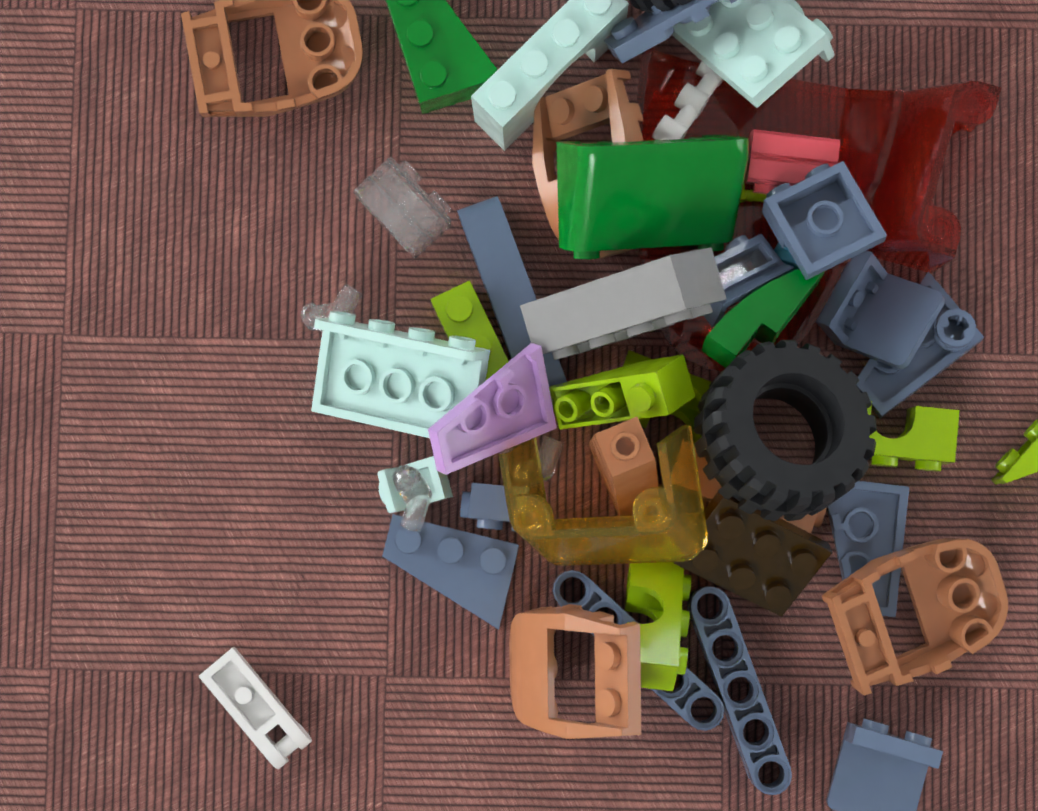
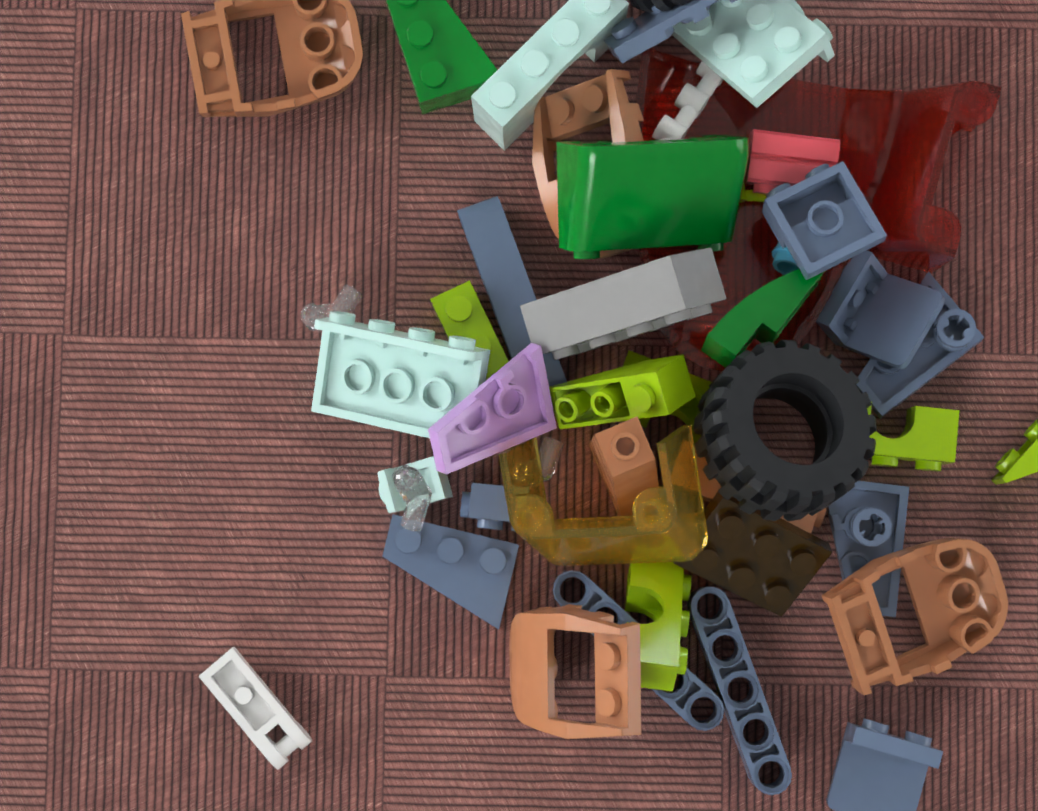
(404, 206): clear brick -> none
(743, 270): sand blue window -> none
(876, 539): none -> sand blue bush

